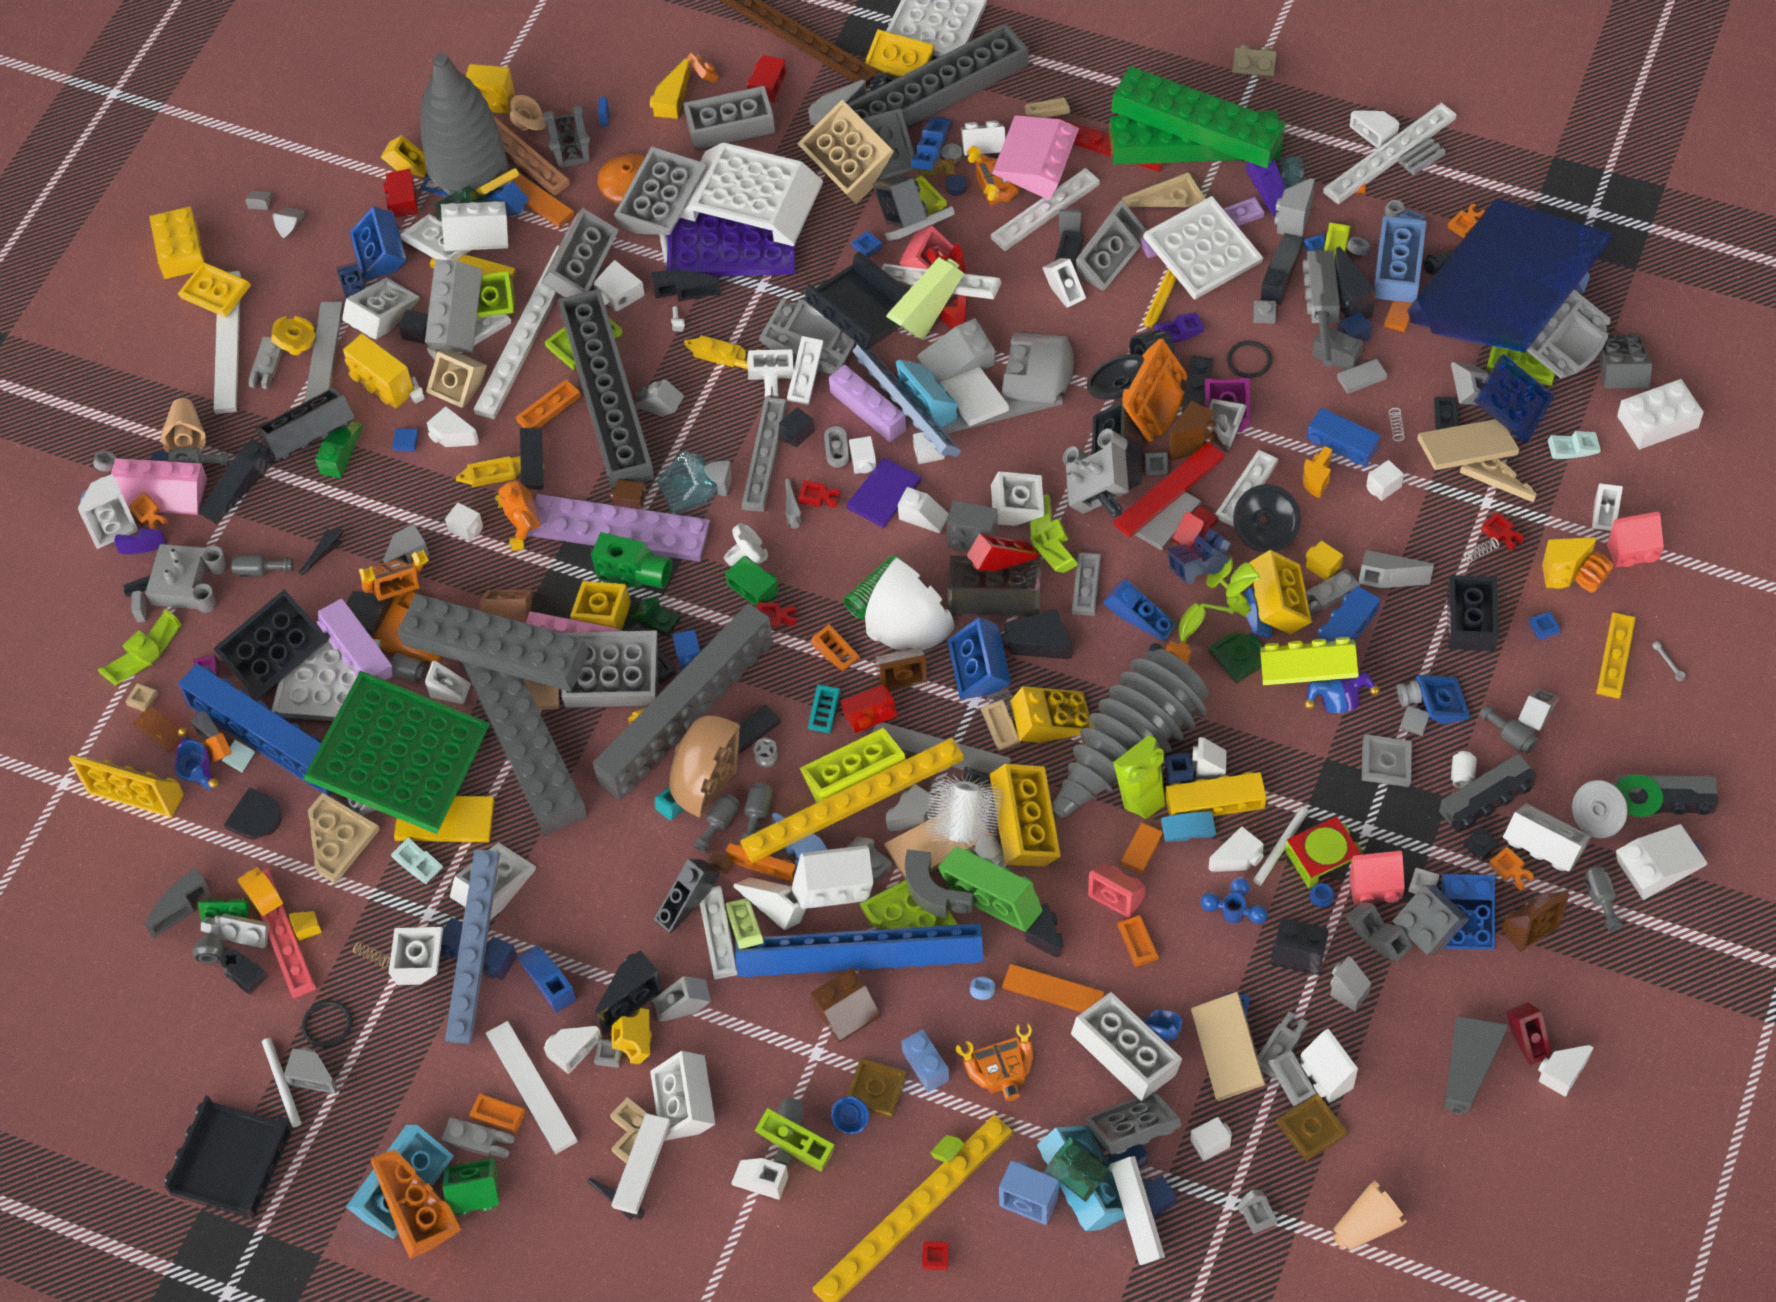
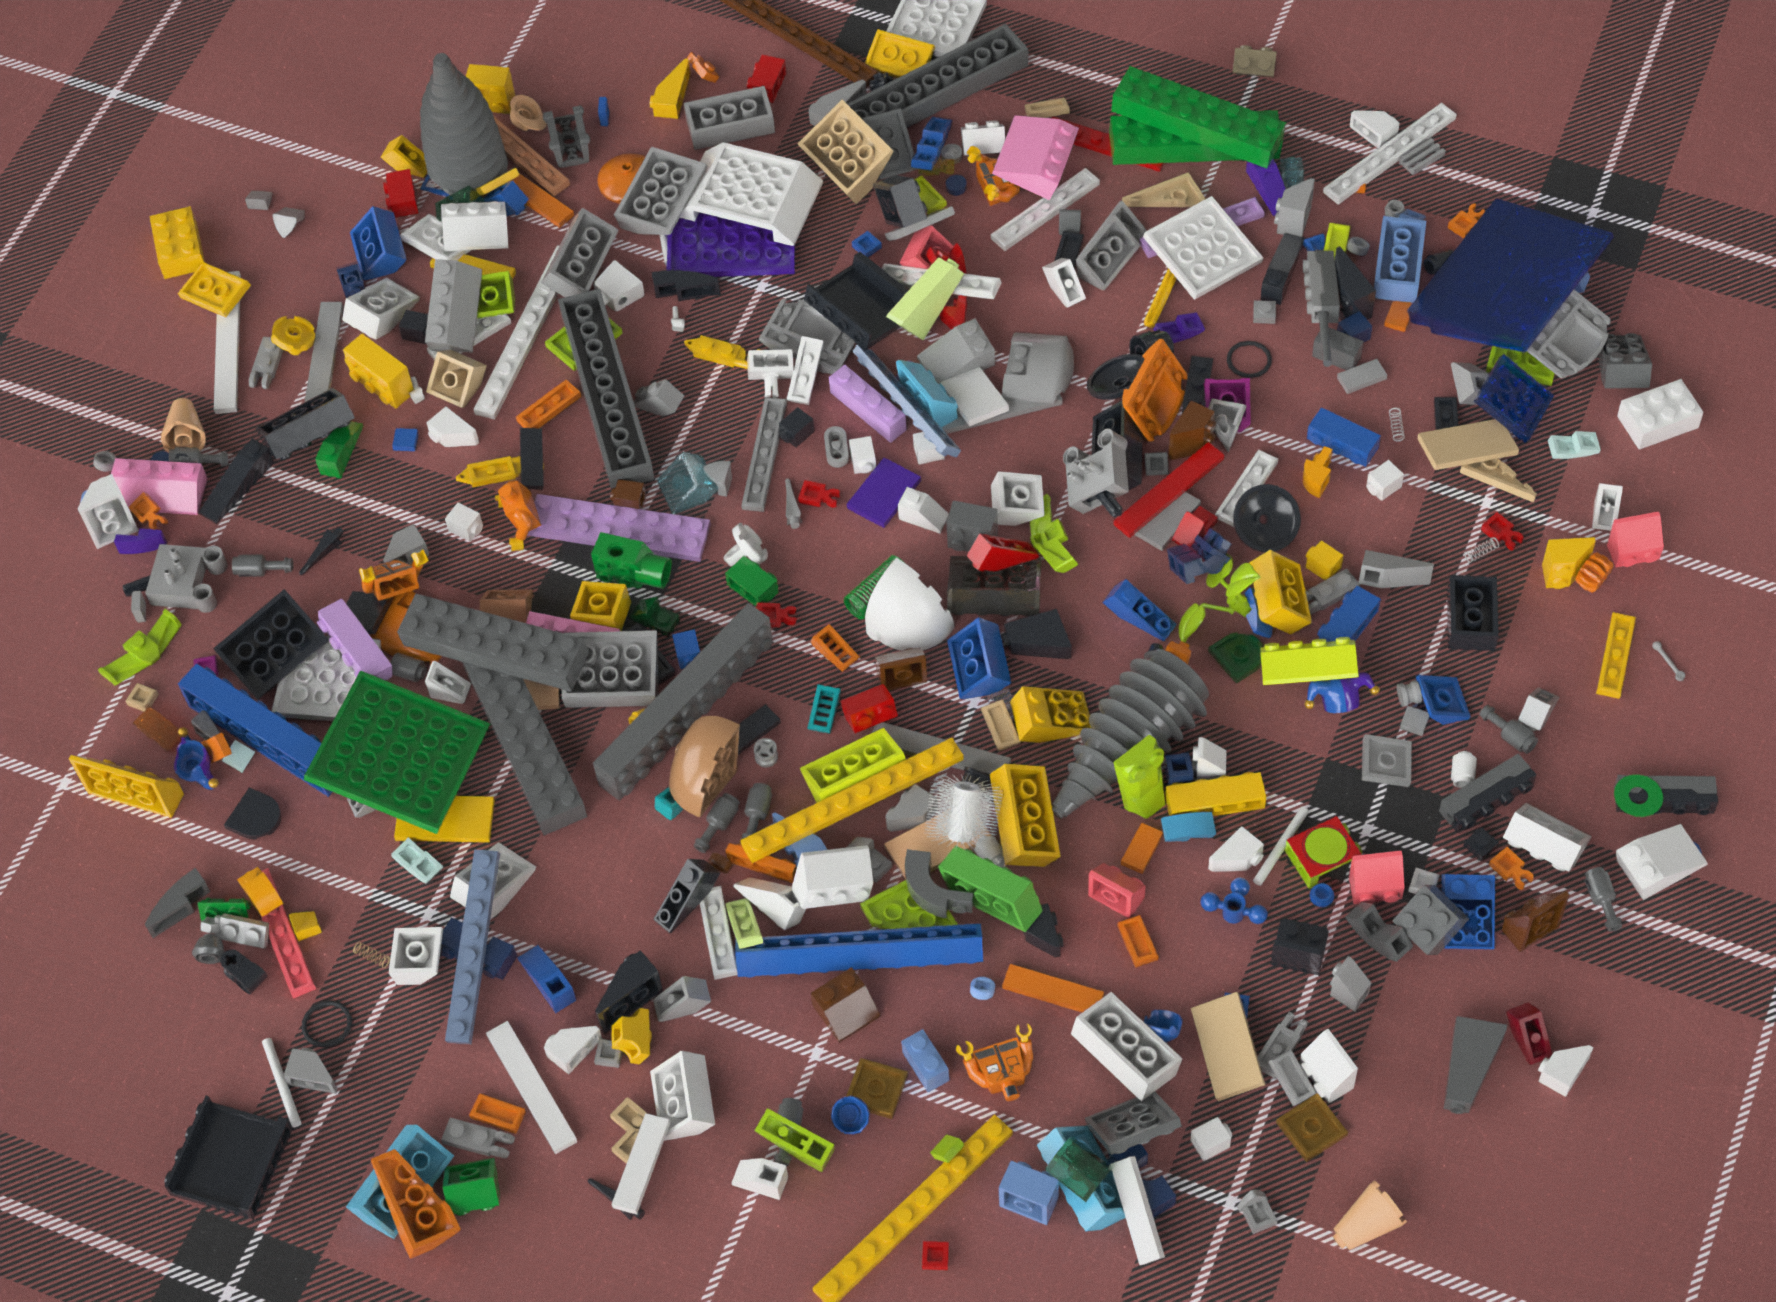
(337, 836): tan plate -> none
(1086, 584): light grey tile -> none
(1544, 625): blue tile -> none
(1599, 809): light grey shield -> none

